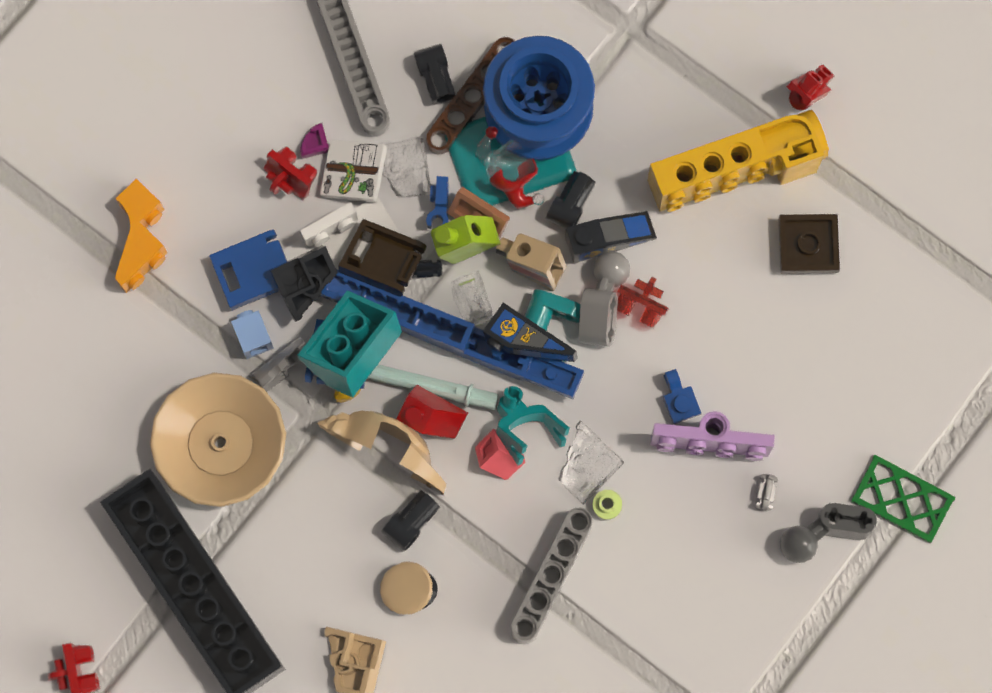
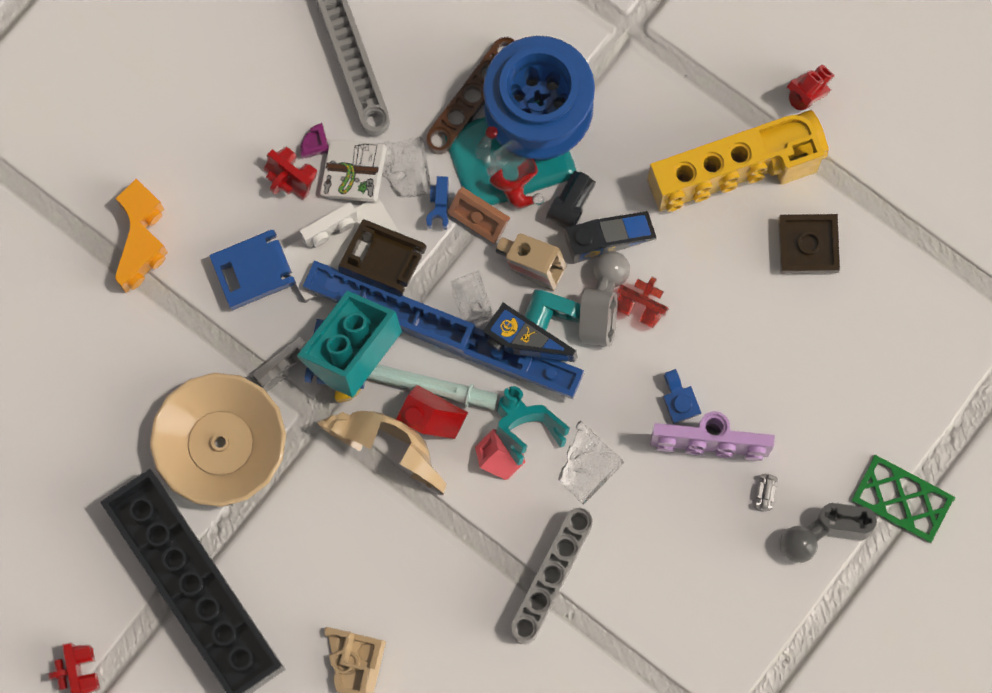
(252, 333): light blue brick -> none
(304, 279): black slope -> none
(406, 526): black piece -> none
(408, 588): tan piece -> none
(427, 268): black piece -> none
(433, 67): black piece -> none
(457, 241): lime torso -> none
(603, 513): yellowish green plate -> none

